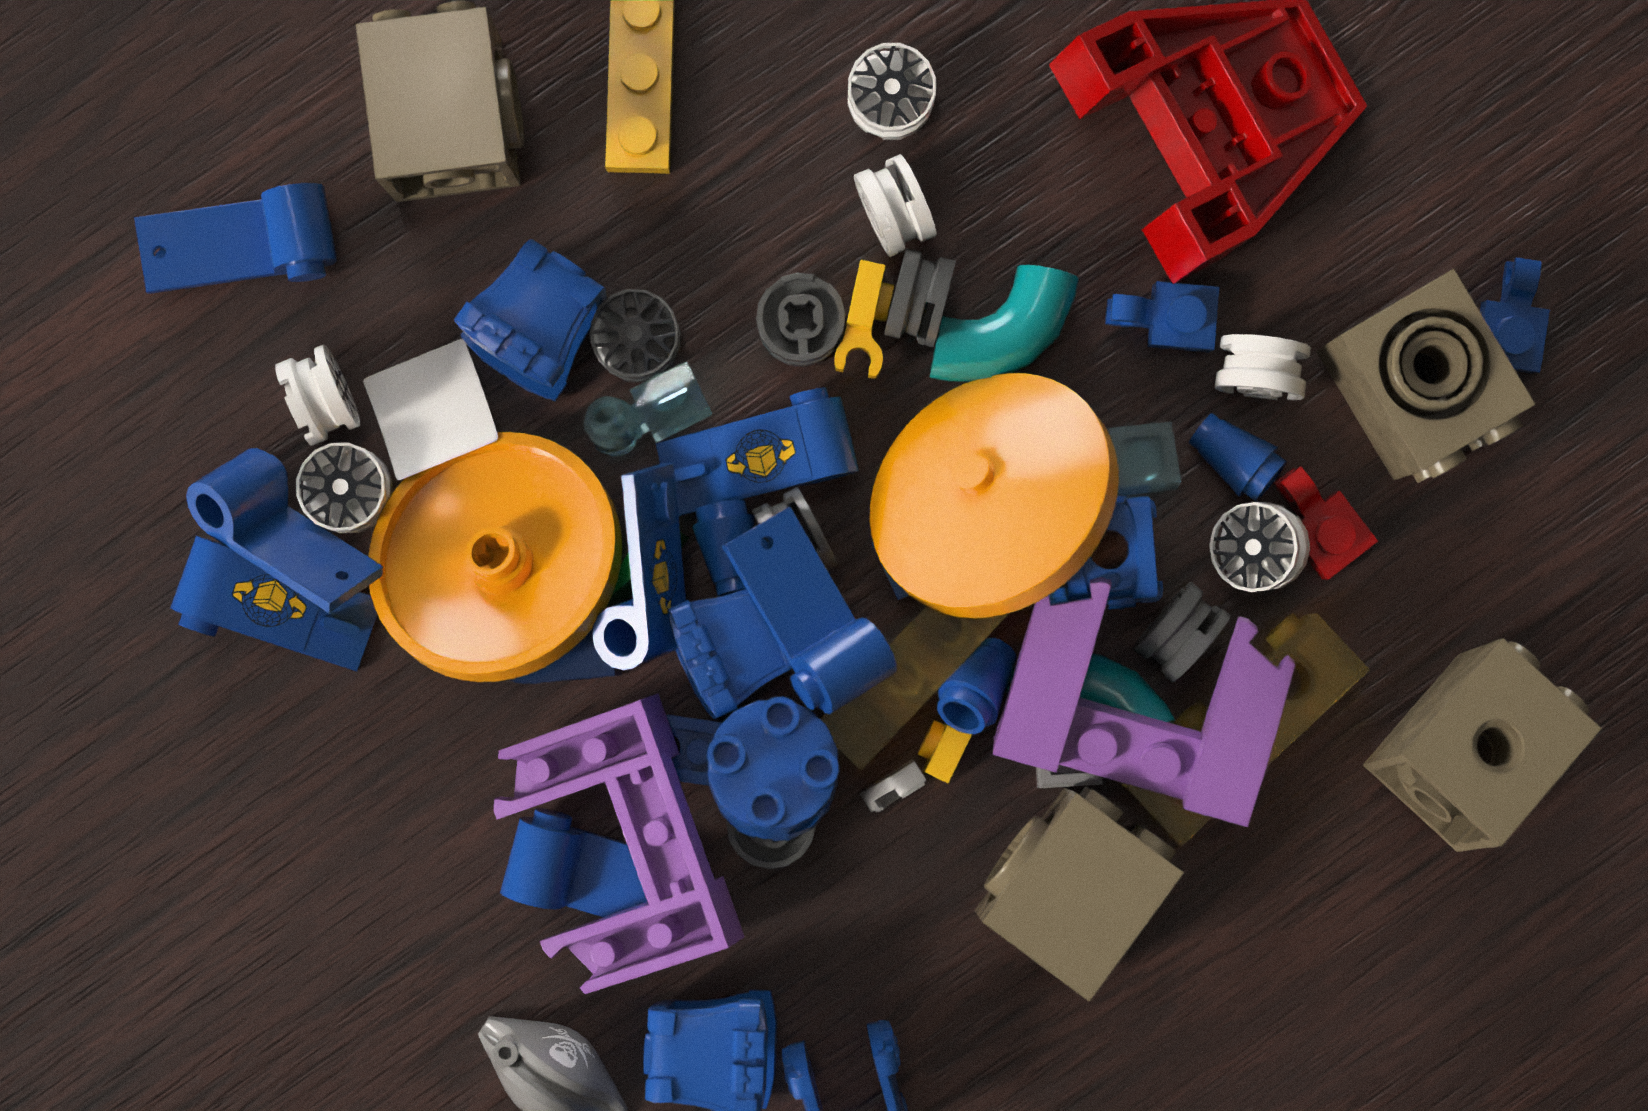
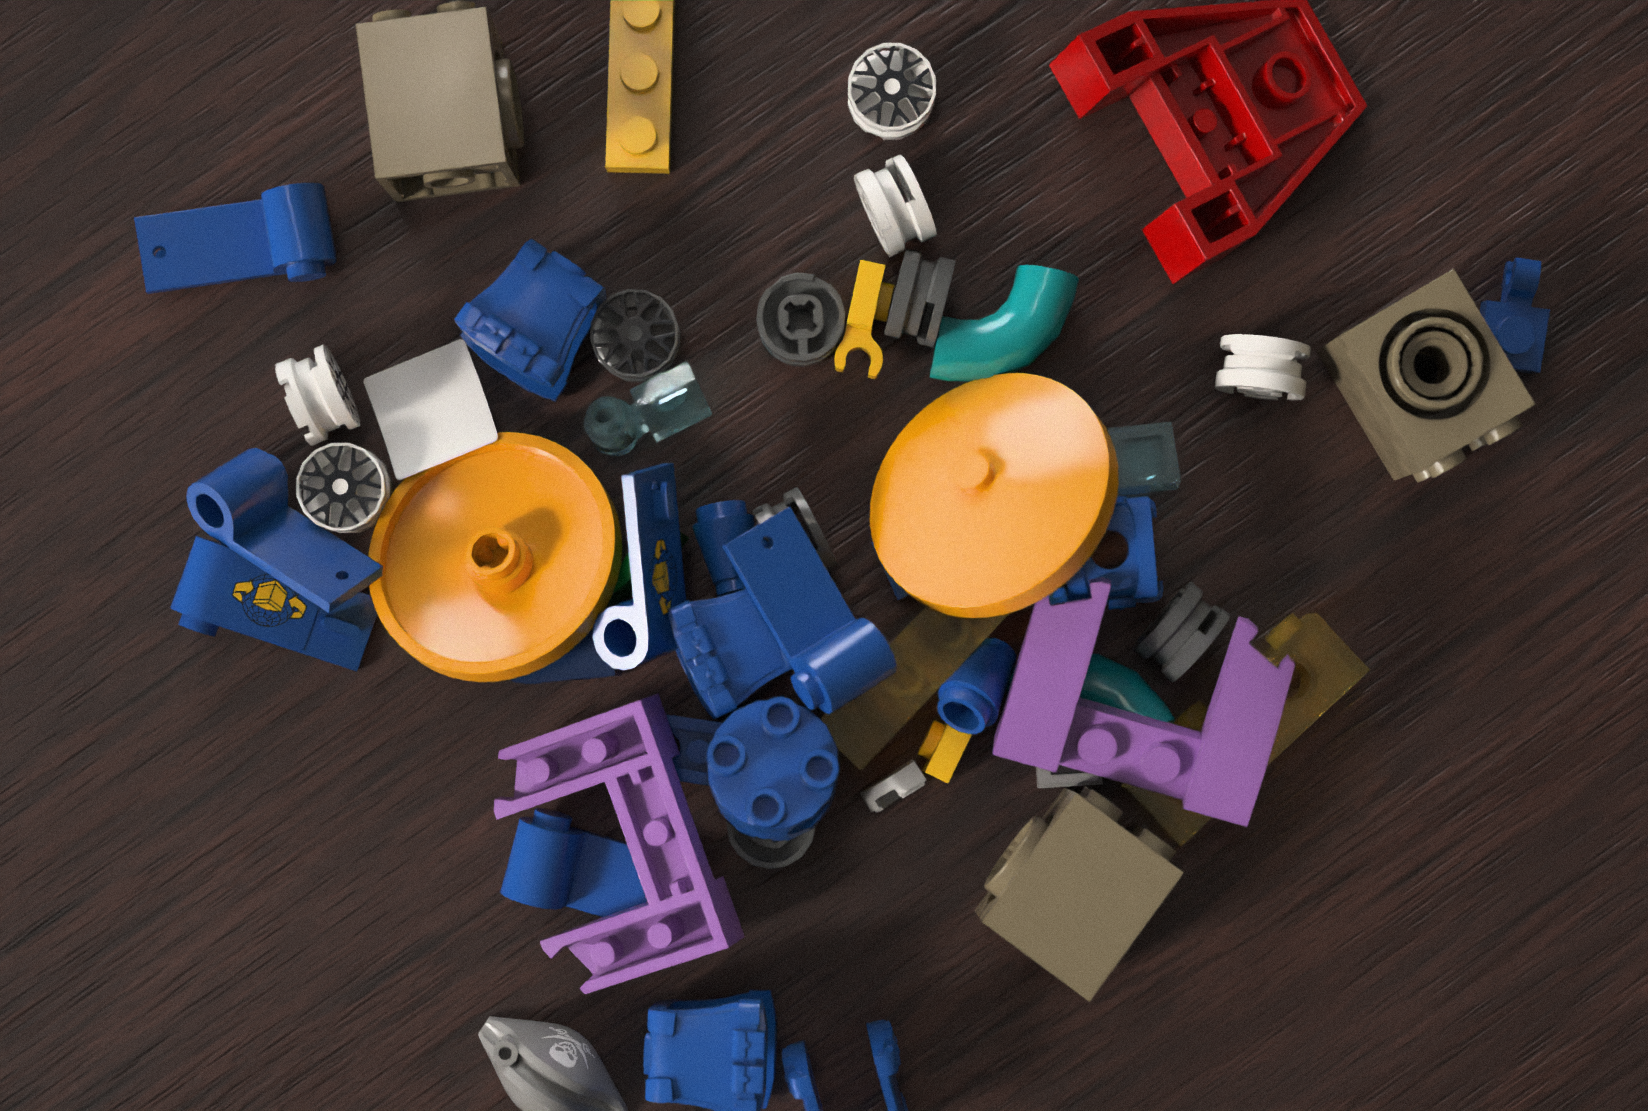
(763, 452): blue door -> none
(1176, 315): blue plate -> none
(1238, 457): blue cone -> none
(1260, 546): white wheel -> none
(1332, 524): red plate -> none
(1483, 745): dark tan brick -> none

